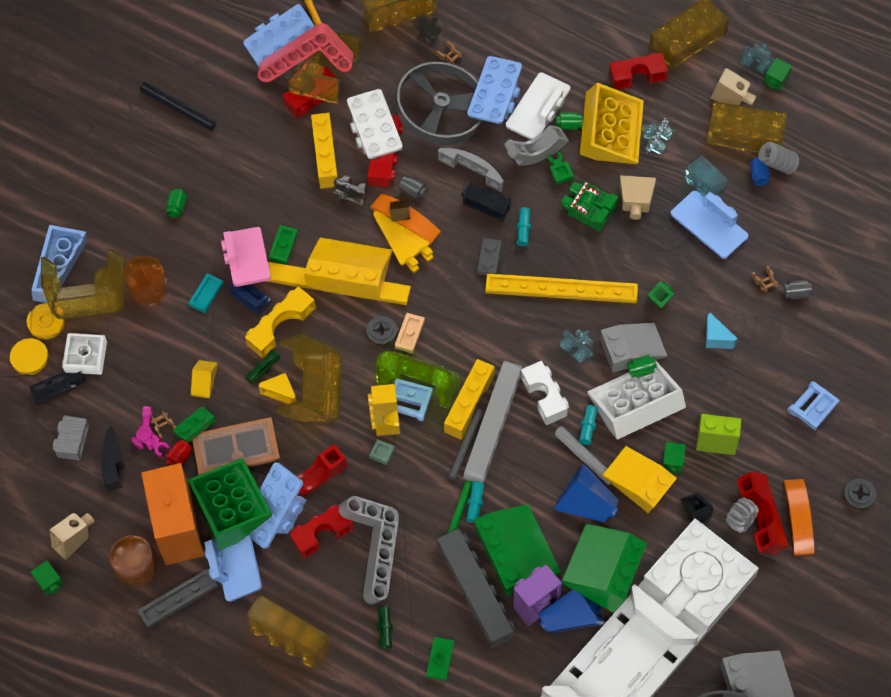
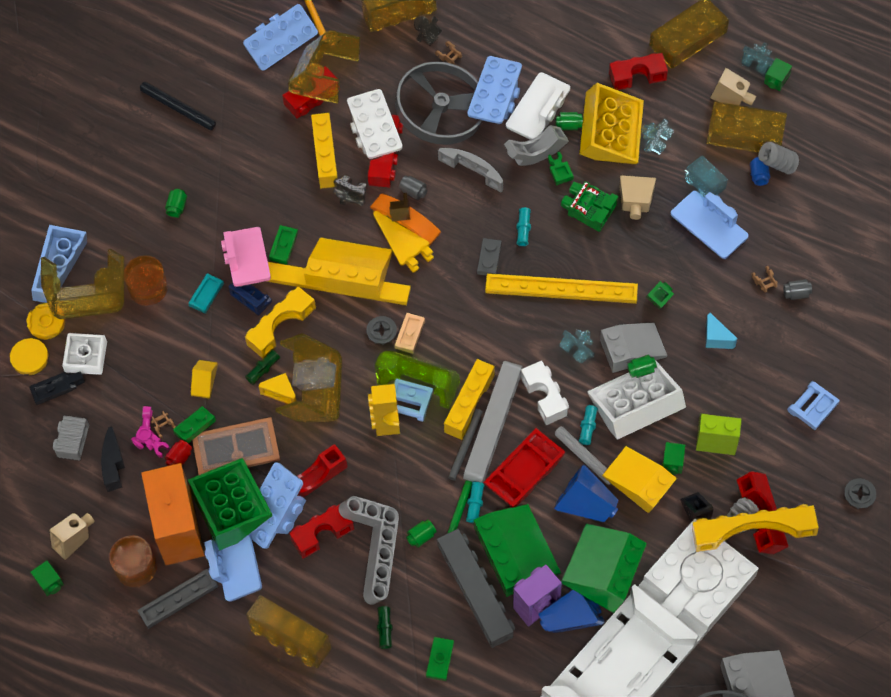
(302, 51): coral beam -> none
(314, 374): none -> clear brick
(382, 452): sand green tile -> none
(421, 533): none -> green brick
(486, 201): black window -> none
(525, 468): none -> red slope
(795, 521): none -> yellow arch
(800, 517): orange slope -> none

